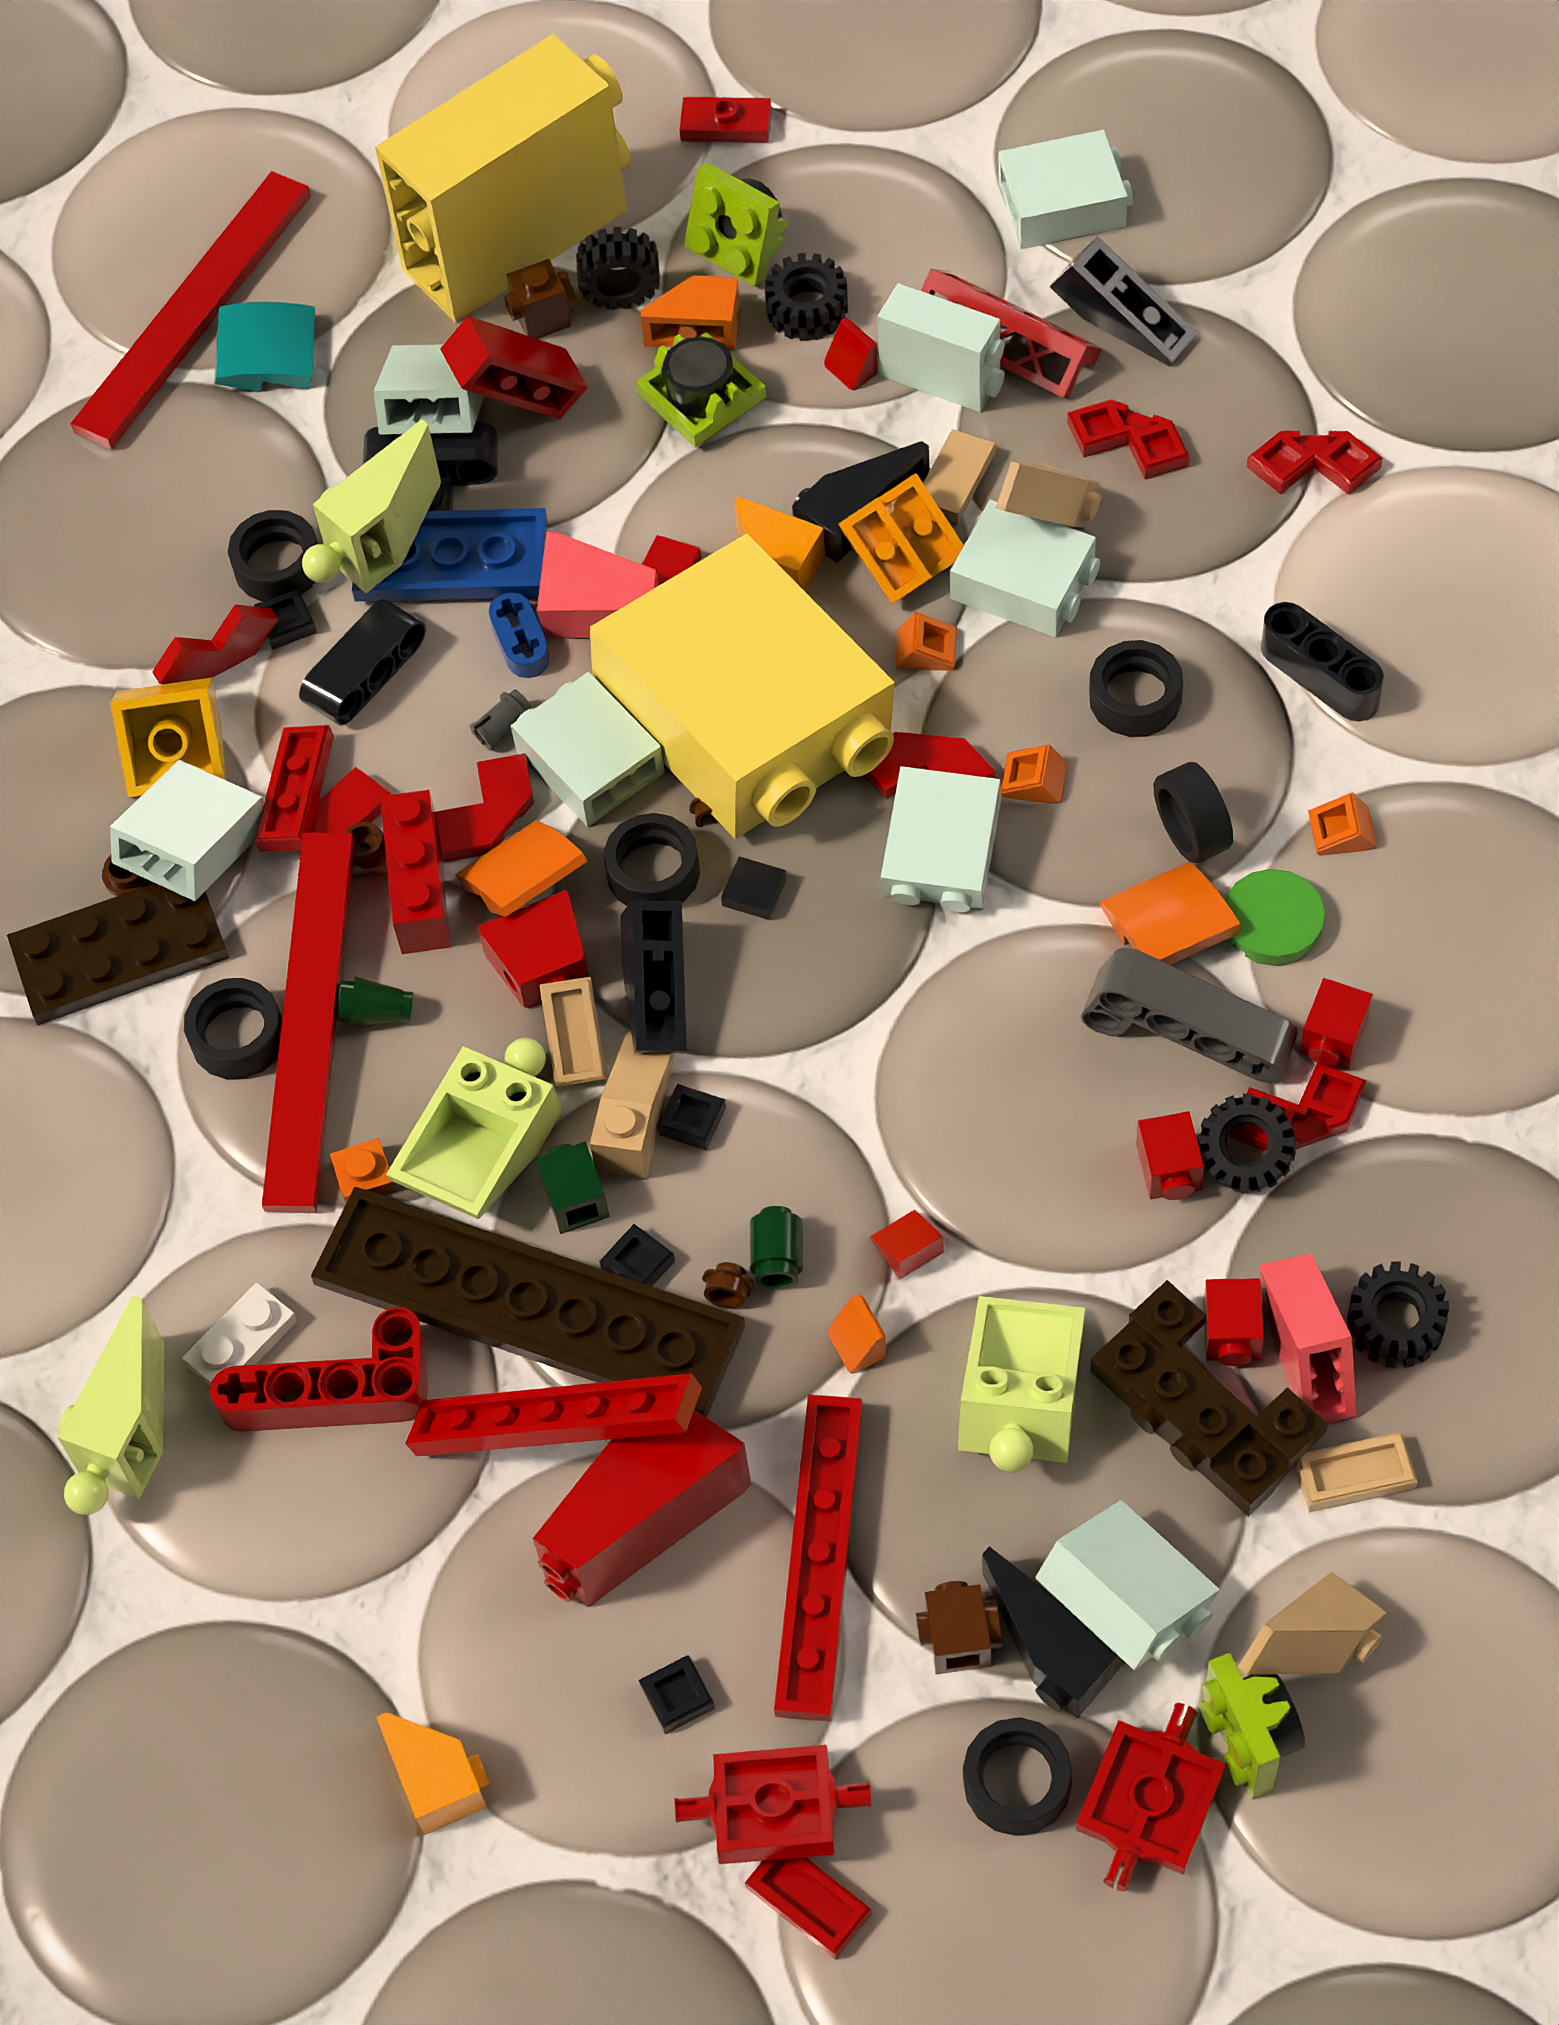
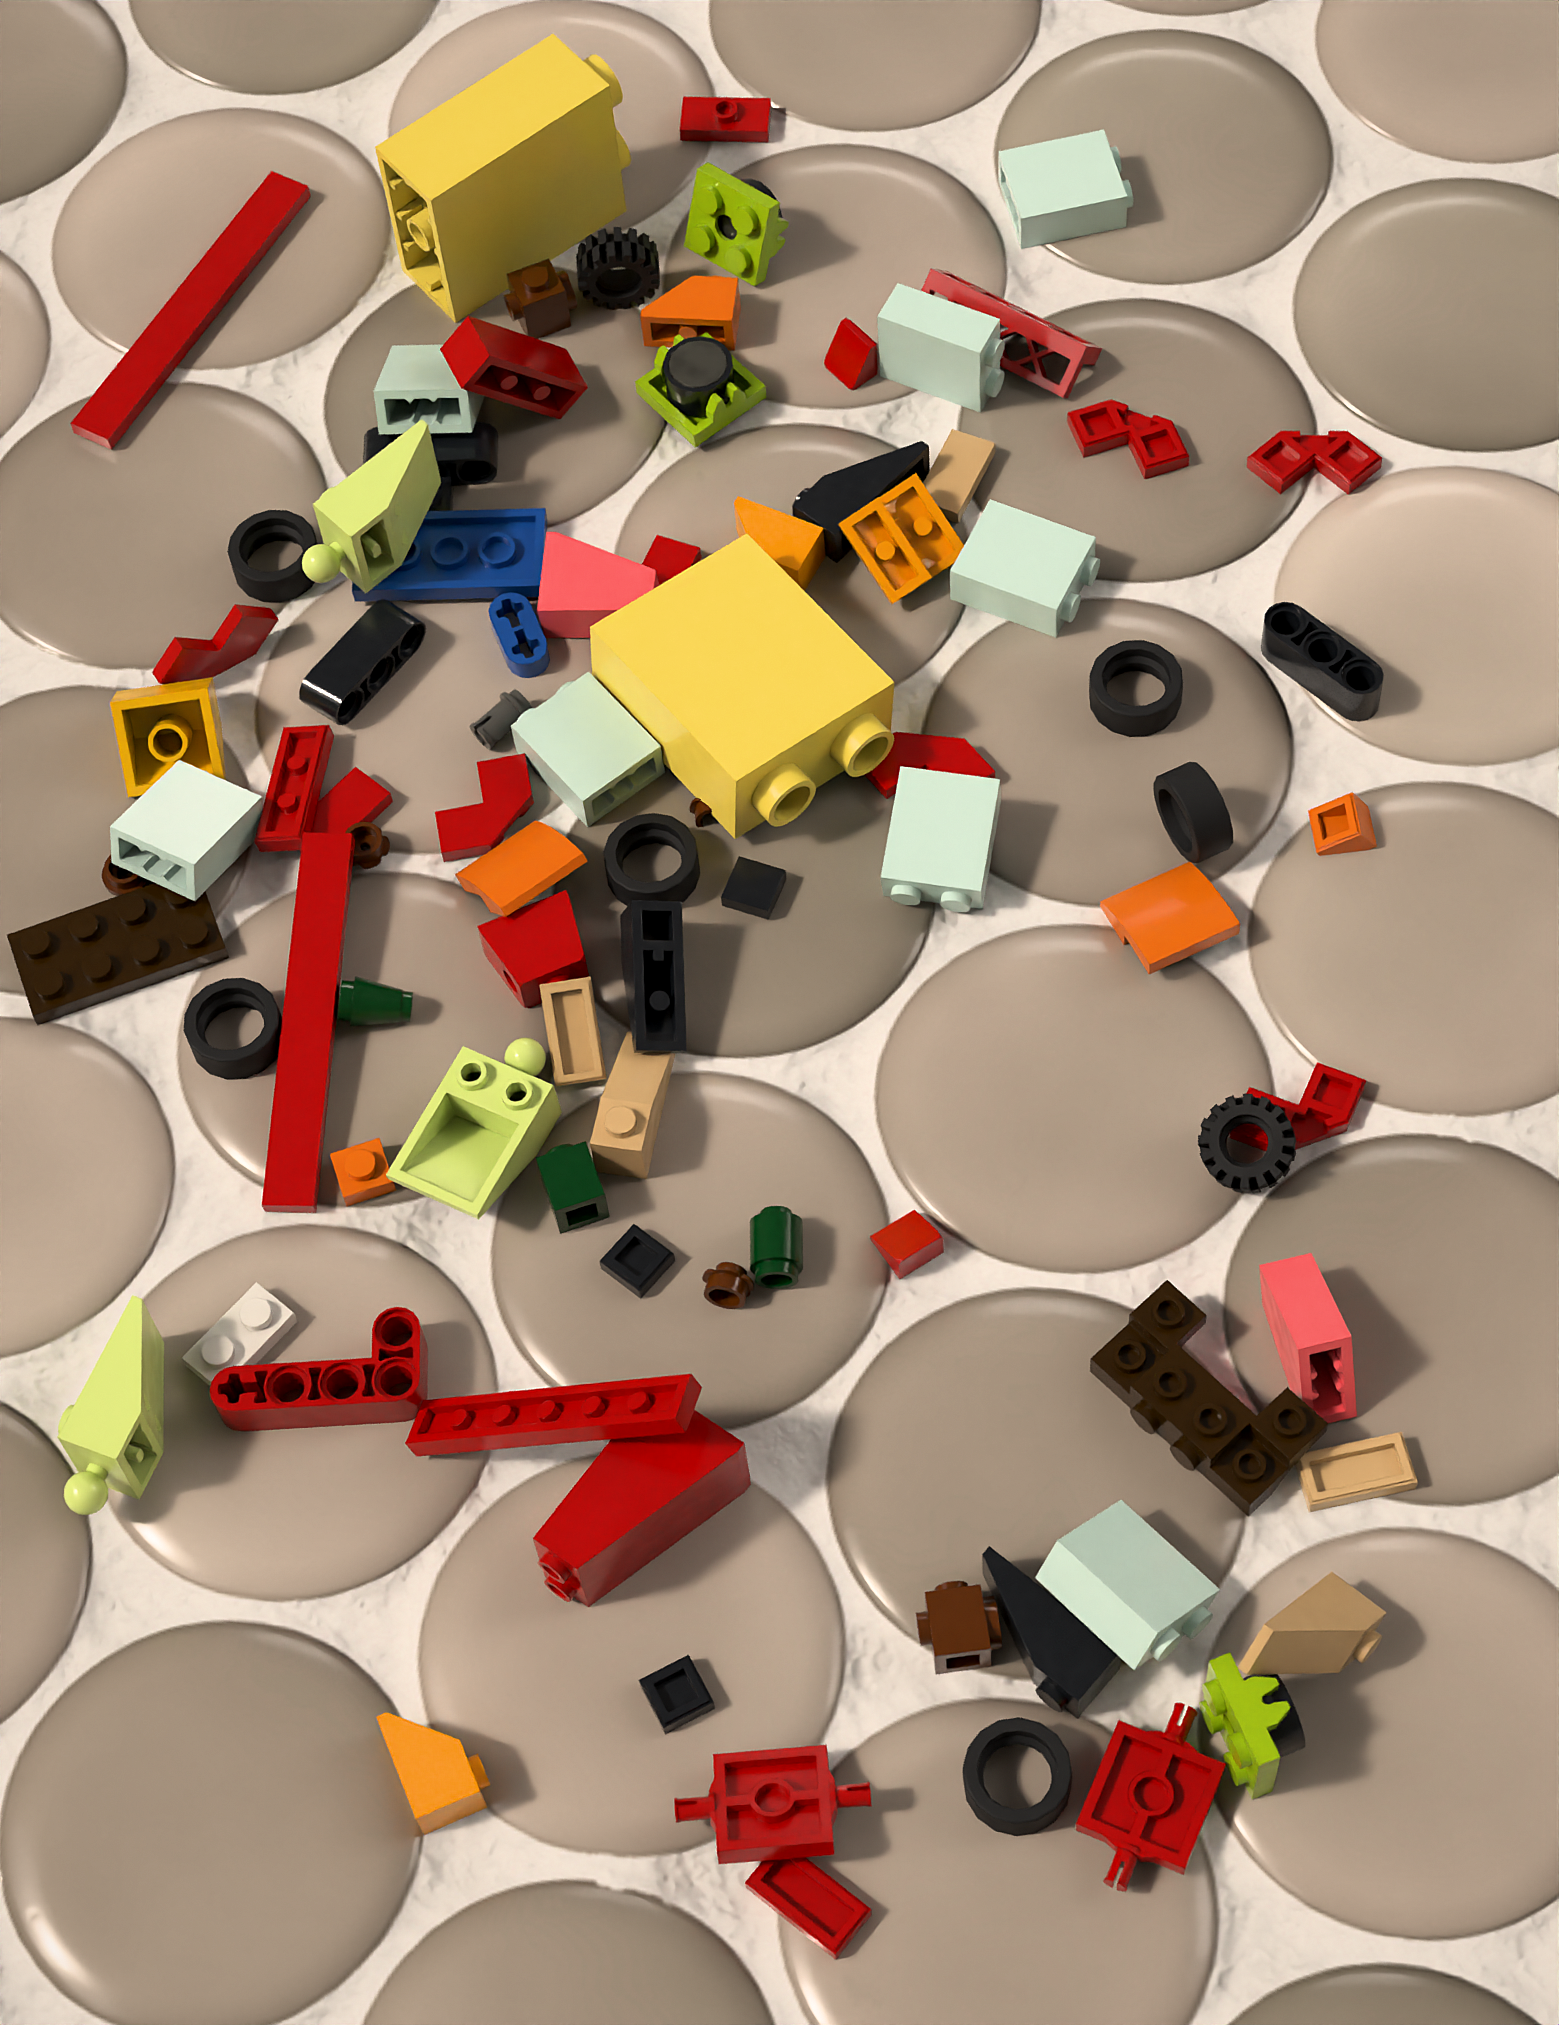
(264, 344): teal slope -> none
(293, 618): black tile -> none
(415, 872): red brick -> none
(523, 1297): dark brown plate -> none
(691, 1117): black tile -> none
(800, 277): black tyre -> none
(818, 1559): red plate -> none
(857, 1335): orange slope -> none
(926, 644): orange slope -> none
(1021, 1382): yellowish green slope -> none
(1034, 775): orange slope -> none
(1049, 494): tan slope -> none
(1122, 303): black slope -> none
(1170, 1156): red brick -> none
(1190, 1013): dark grey beam -> none
(1233, 1320): red brick -> none
(1277, 916): bright green tile -> none
(1335, 1024): red brick -> none
(1404, 1286): black tyre -> none

